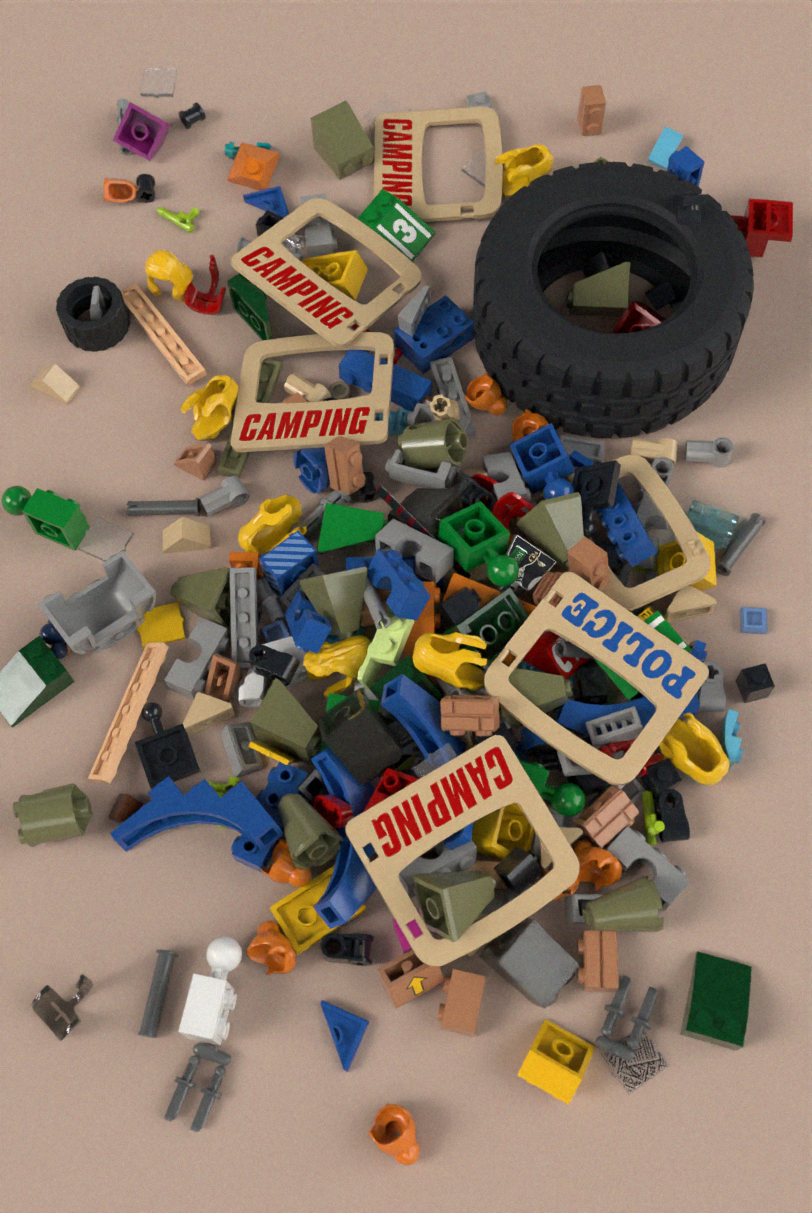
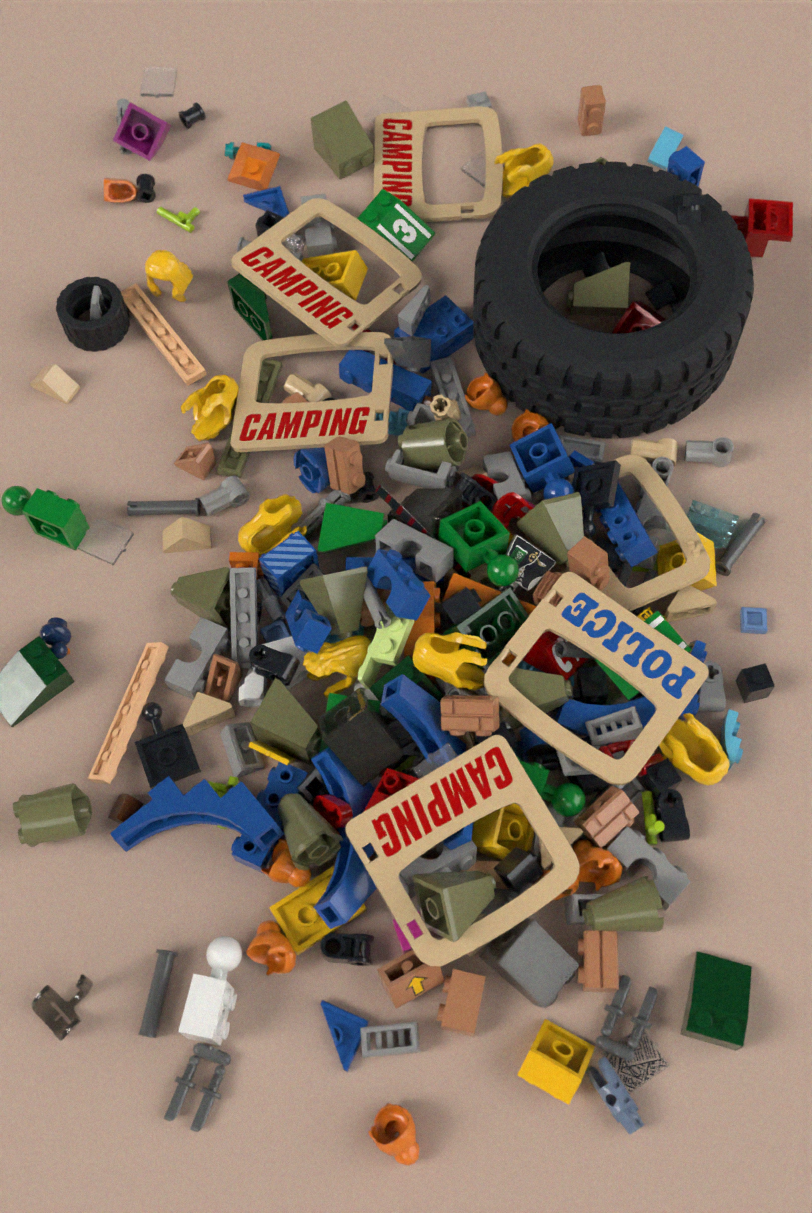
(104, 610): light grey cylinder -> none
(162, 625): yellow piece -> none
(191, 293): red helmet -> none
(340, 390): dark tan tile -> none
(410, 351): none -> dark grey slope
(412, 1027): none -> light grey slope
(615, 1096): none -> sand blue hinge

